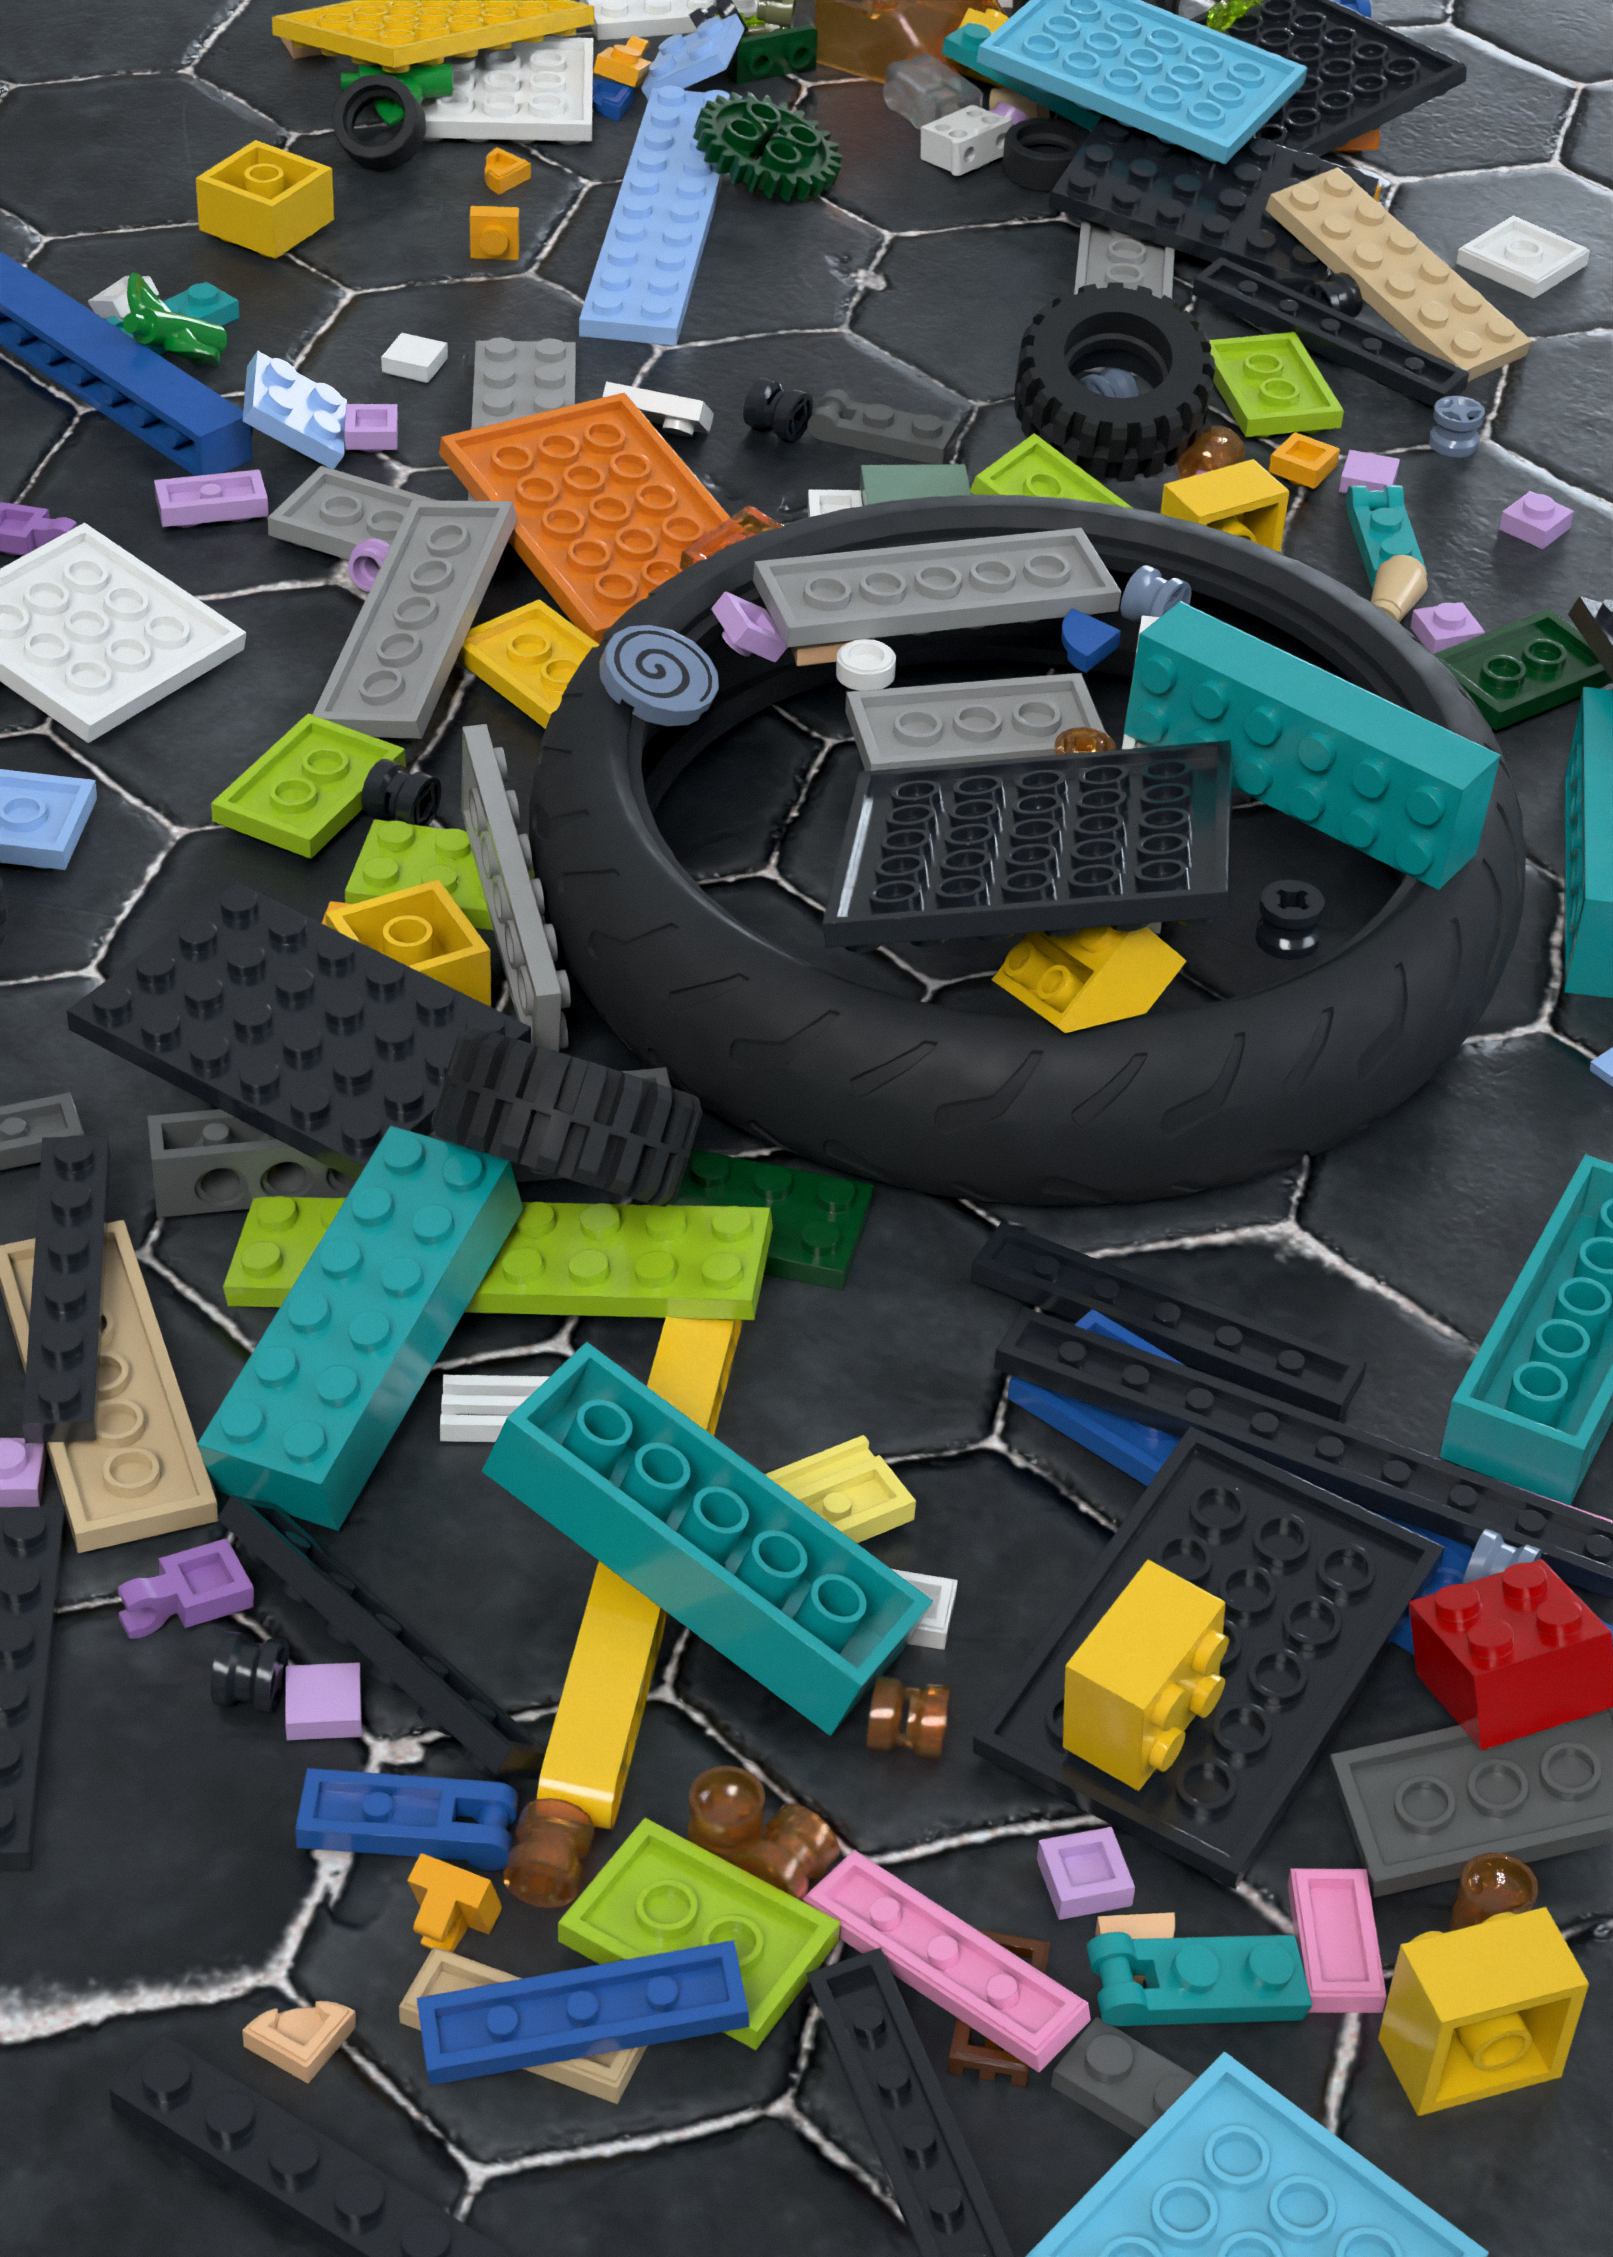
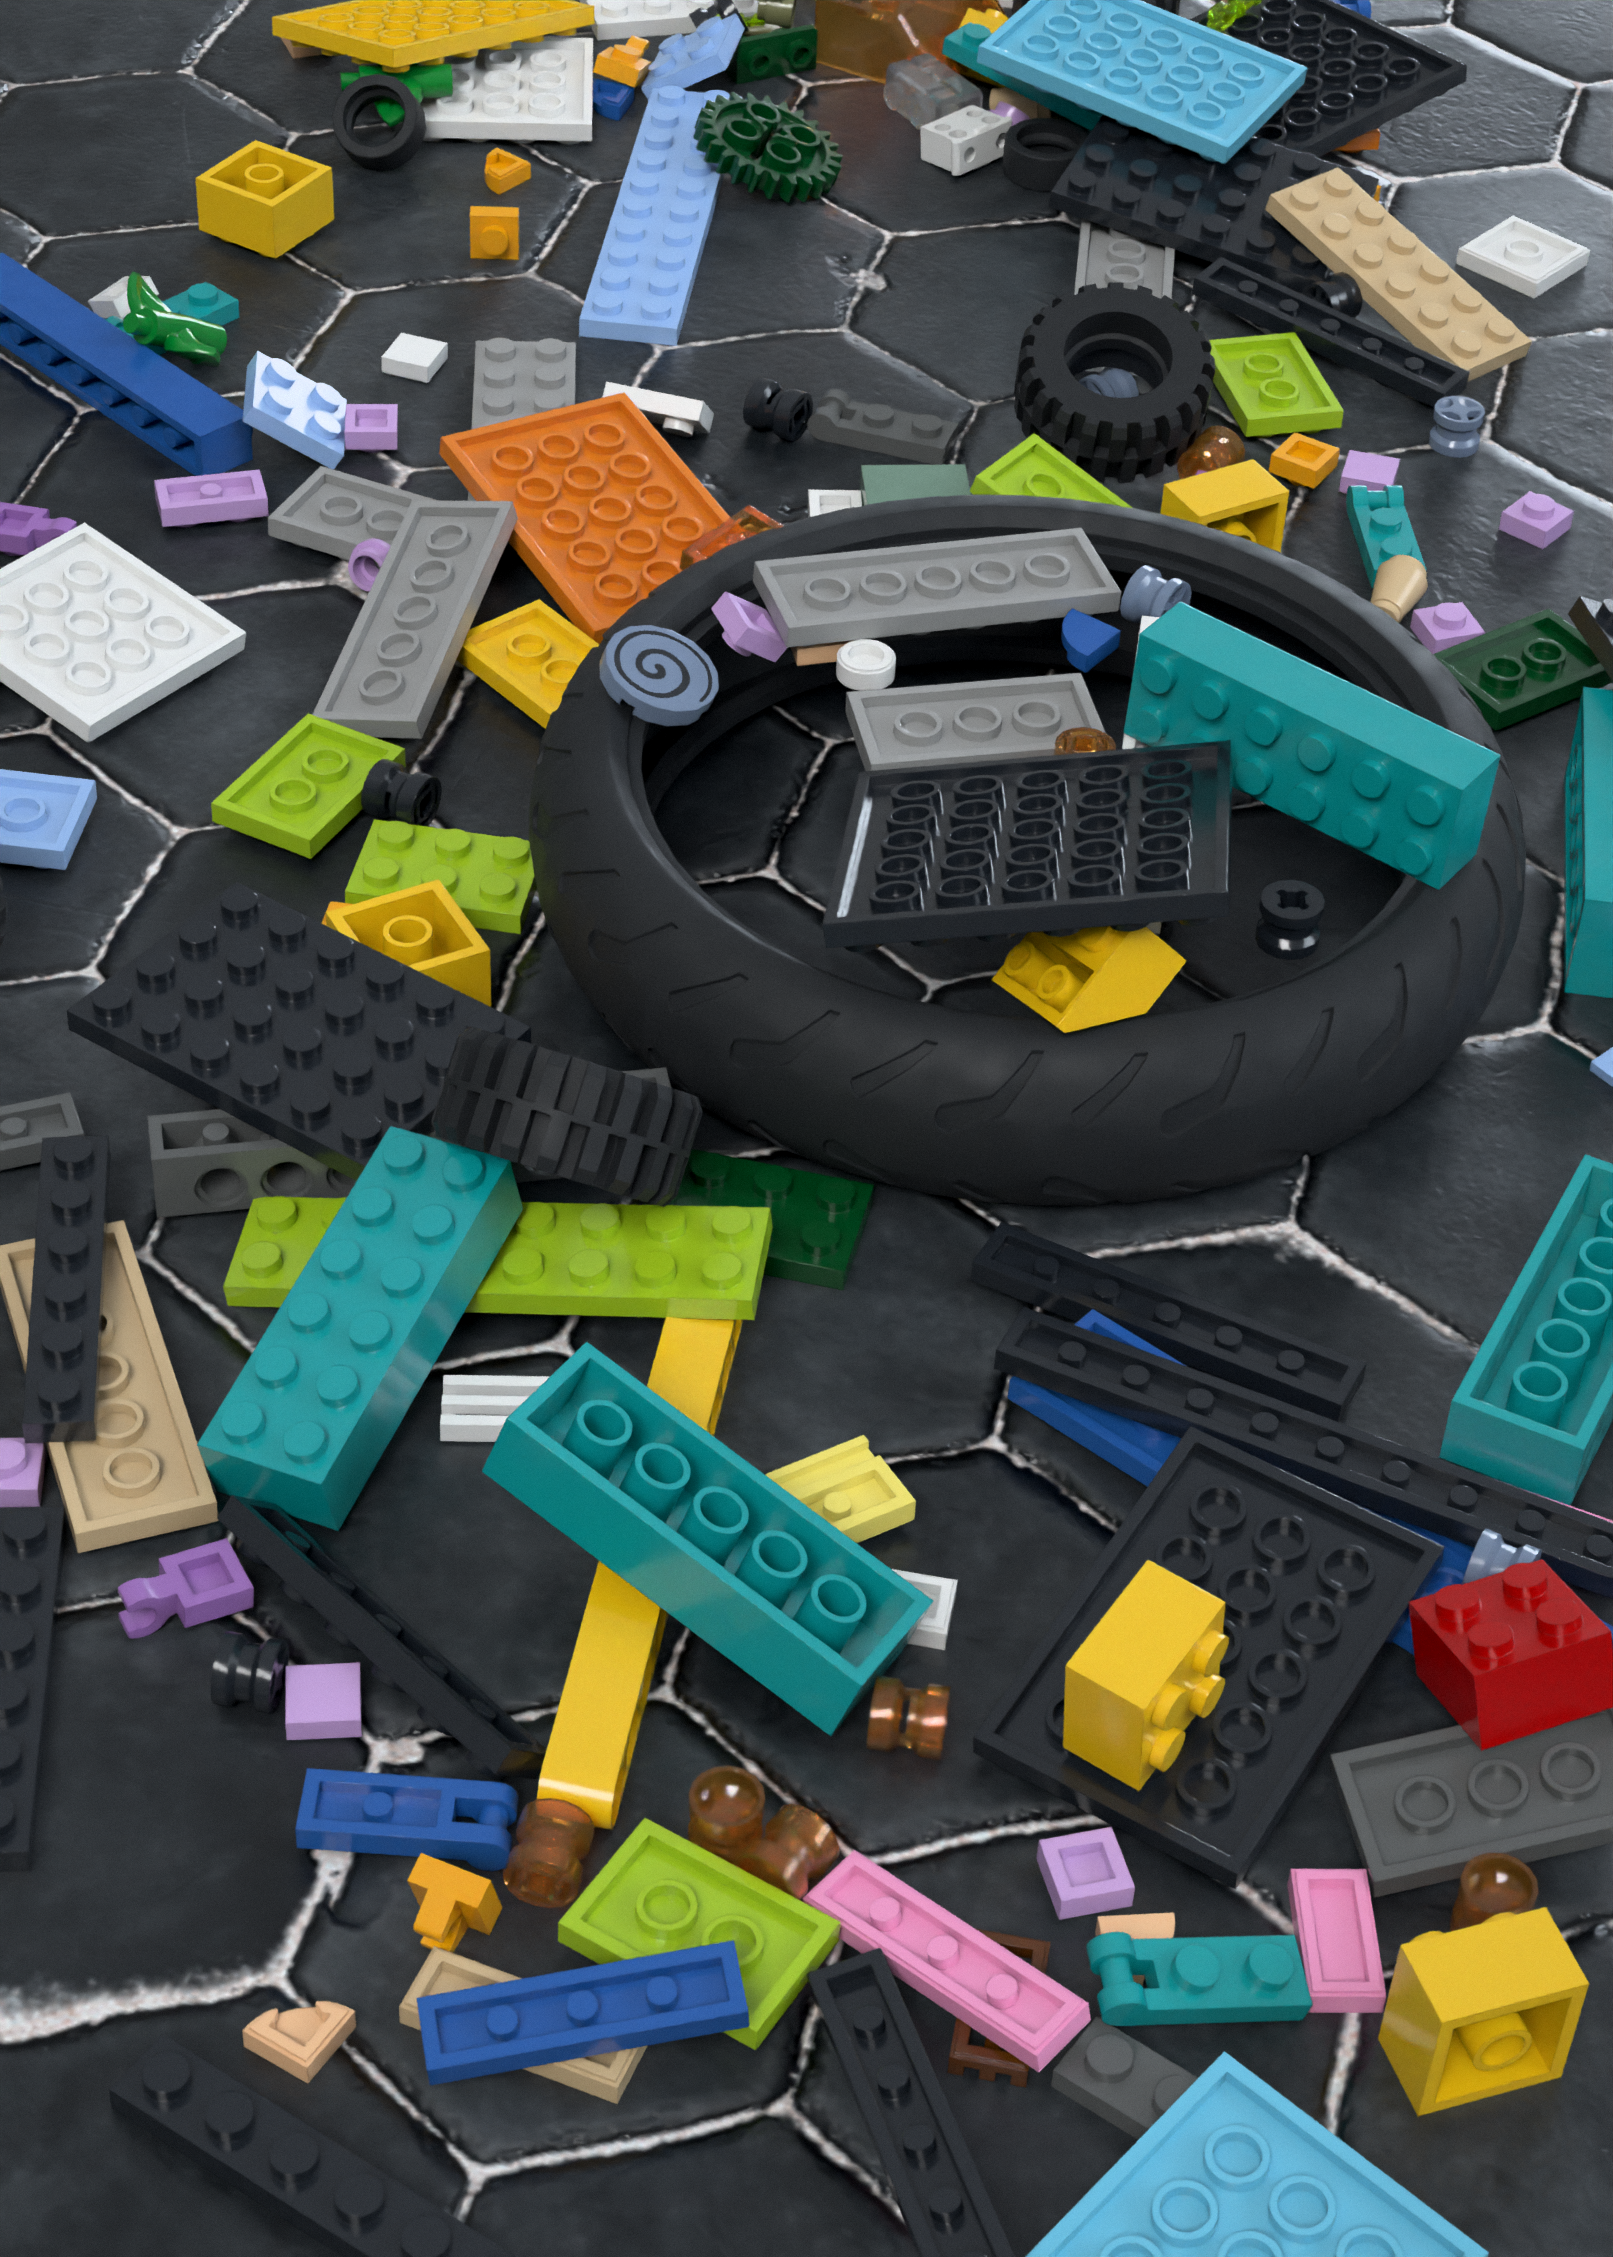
(510, 895): light grey plate -> none

